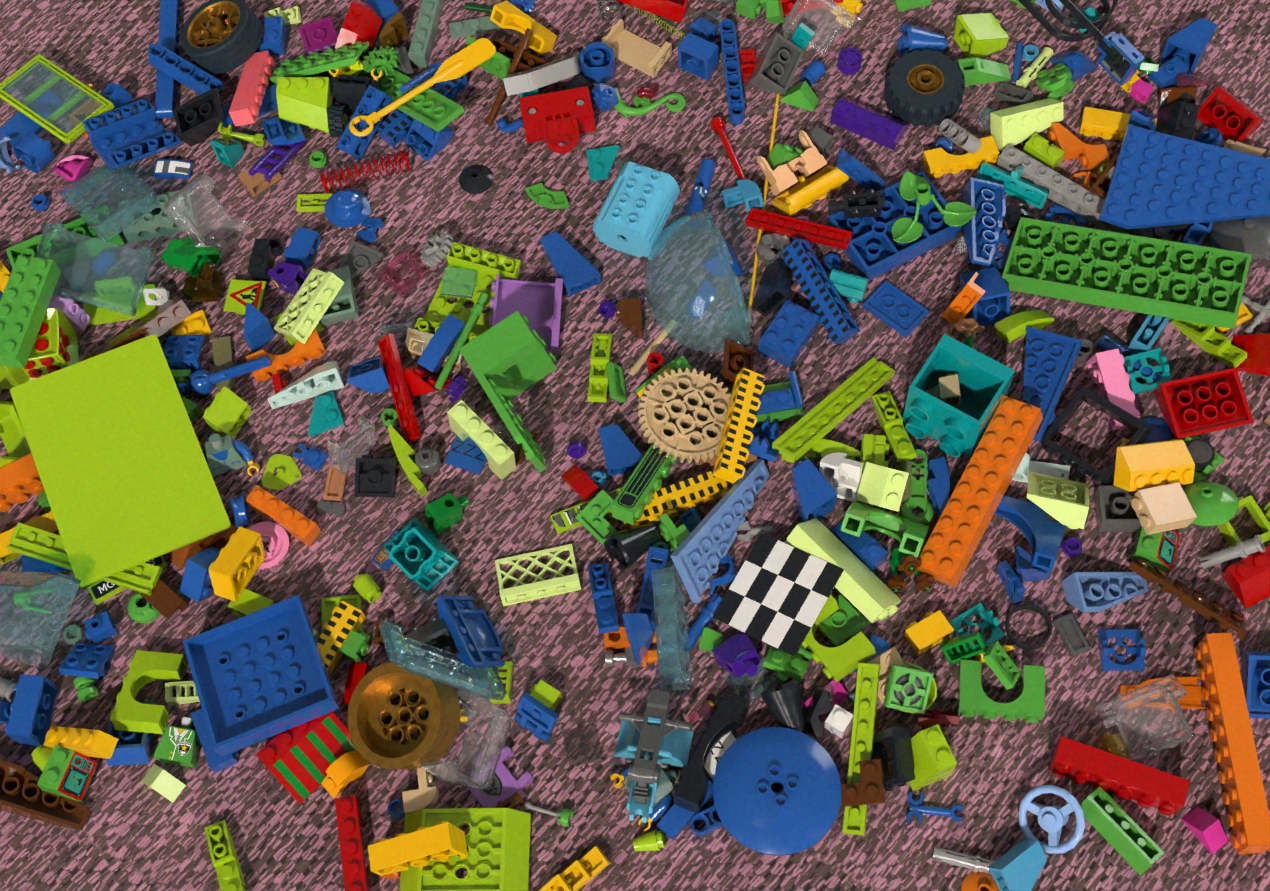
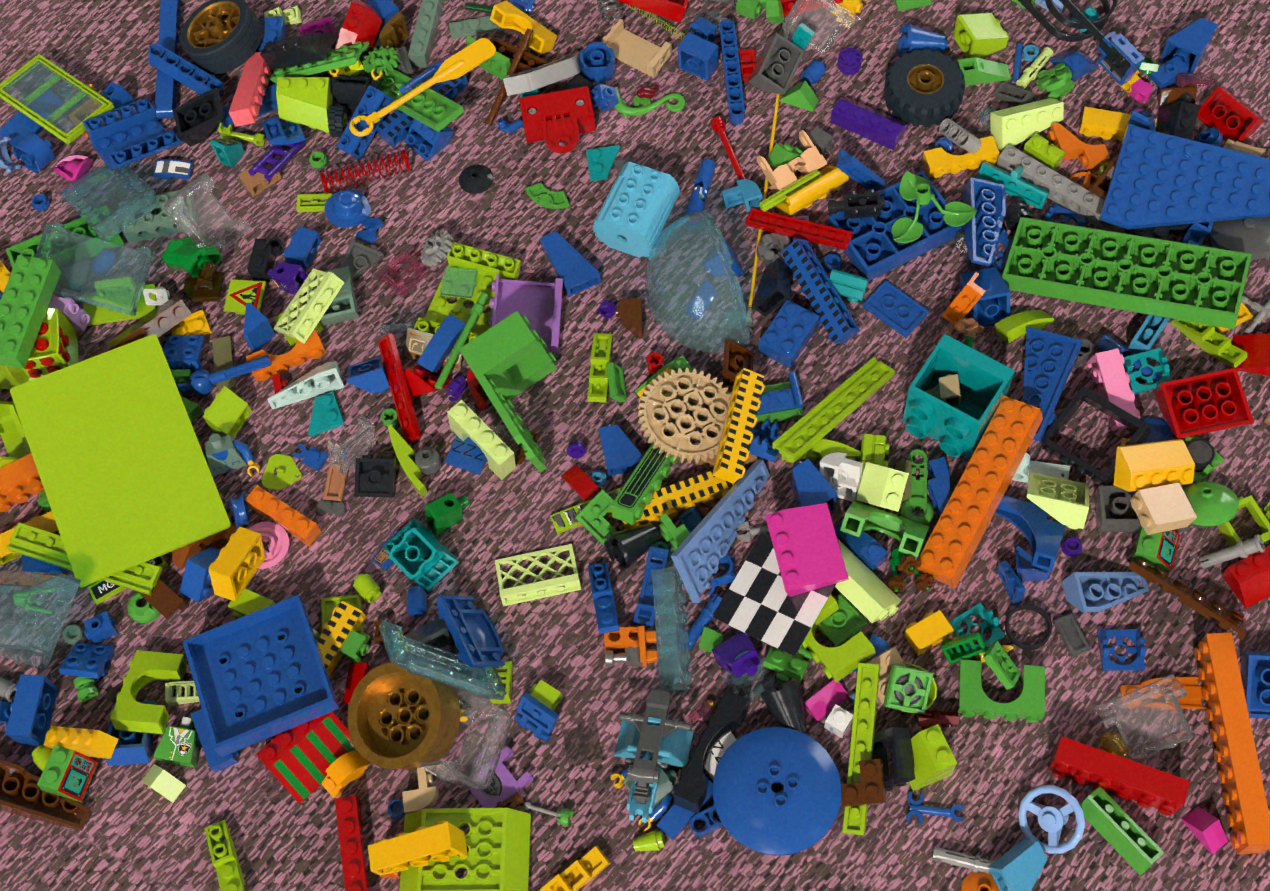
(298, 50): none -> black slope
(416, 601): none -> blue brick
(475, 388): none -> red slope
(639, 633): blue slope -> none
(650, 349): tan bar -> none
(780, 196): none -> lime axle
(806, 548): none -> dark pink slope
(819, 704): black slope -> none
(892, 427): lime slope -> none

